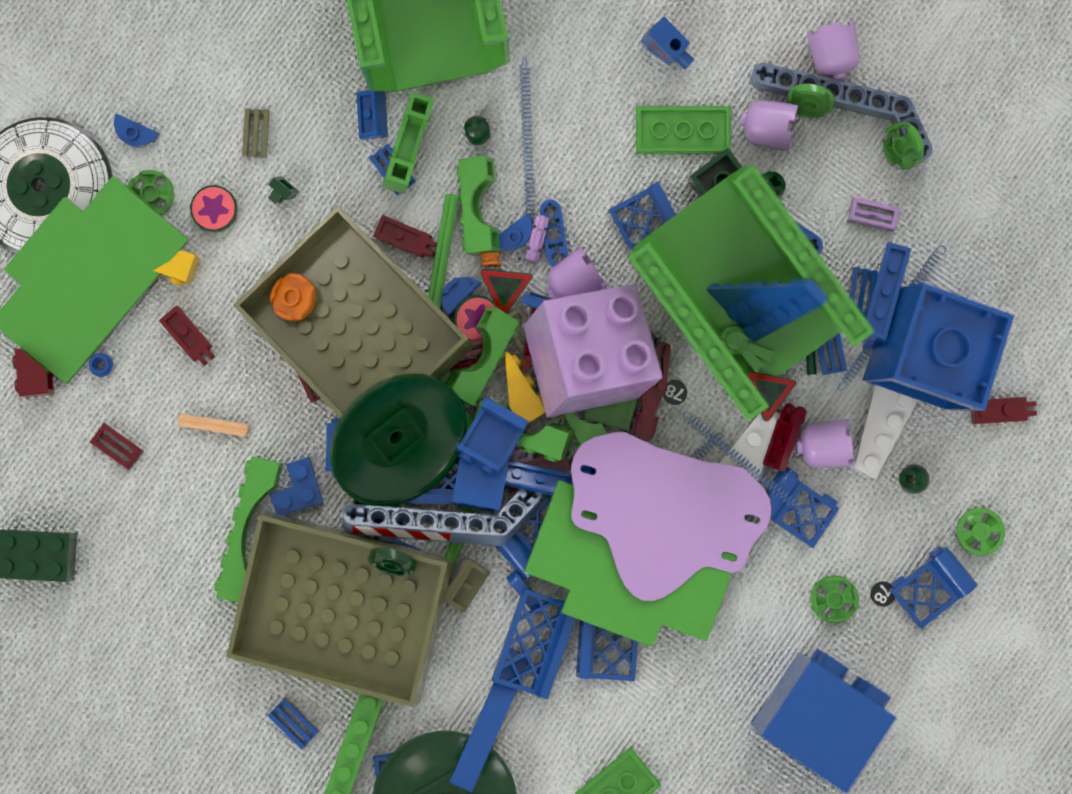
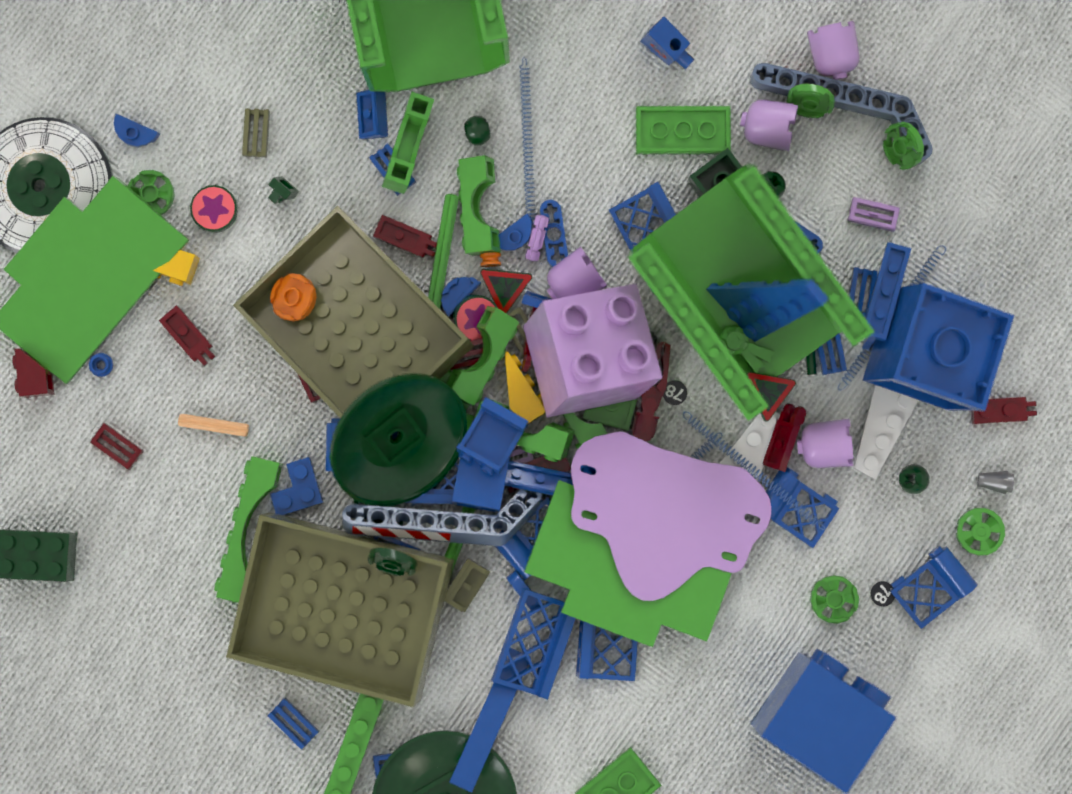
(996, 481): none -> flat silver cone

